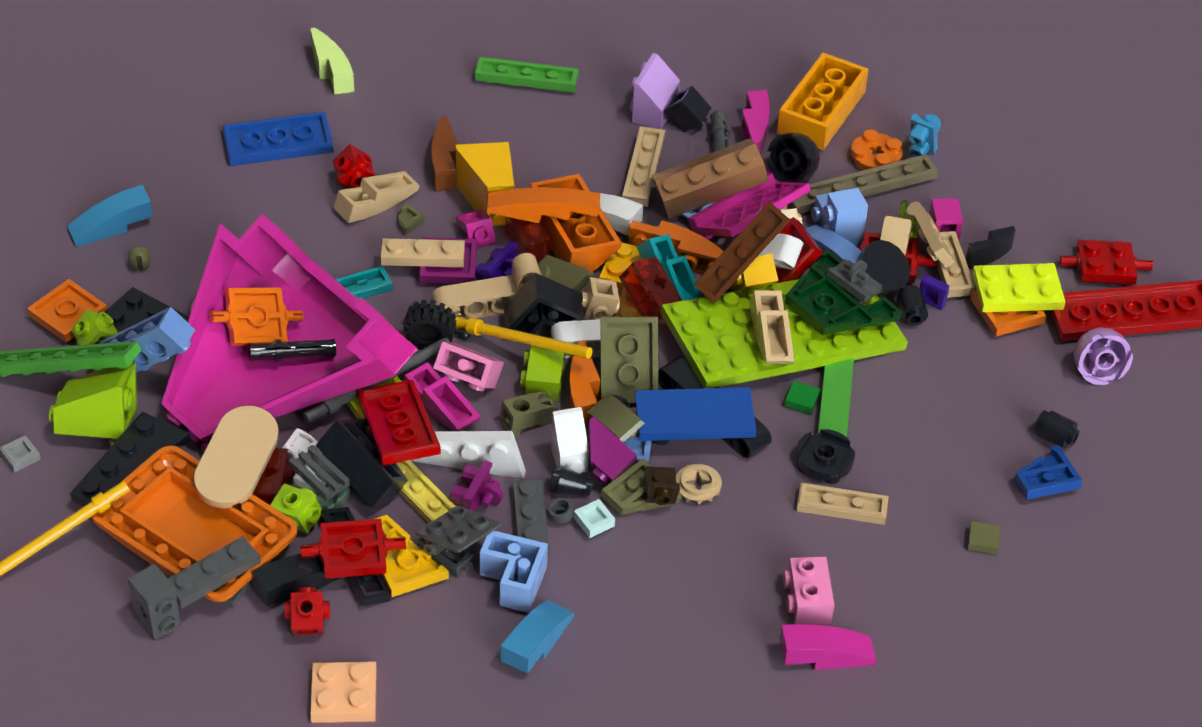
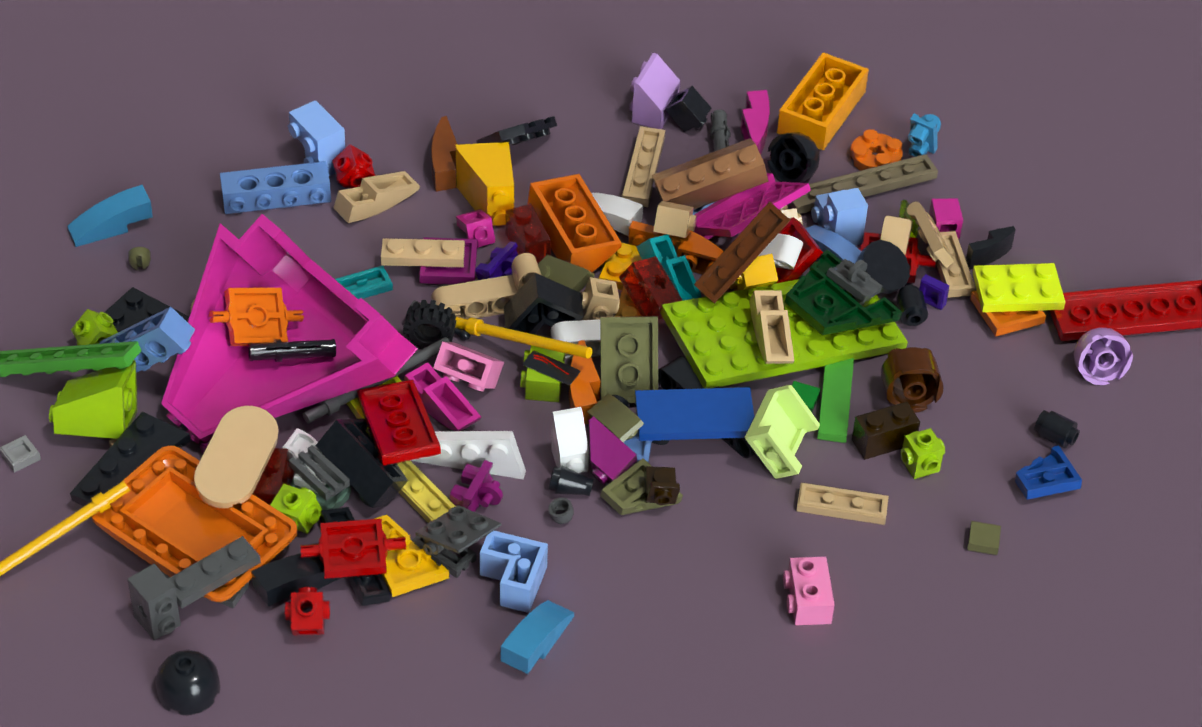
(63, 308): orange plate -> none
(187, 682): none -> black cylinder
(275, 187): none -> medium blue brick
(277, 138): blue tile -> none
(318, 132): none -> light blue brick
(331, 62): yellowish green slope -> none
(343, 692): light nougat plate -> none
(409, 219): olive tile -> none
(521, 132): none -> black plate
(526, 74): bright green plate -> none
(527, 411): olive leg -> none
(530, 510): dark grey plate -> none
(532, 203): orange slope -> none
(551, 367): none -> black sticker
(594, 518): light aqua plate -> none
(674, 219): none -> tan brick
(708, 477): tan gear -> none
(780, 429): none -> yellowish green panel
(822, 468): black plate -> none
(825, 646): dark pink slope -> none
(884, 429): none -> dark brown brick
(912, 377): none -> reddish brown brick
(922, 453): none -> lime brick
(1106, 262): red plate -> none

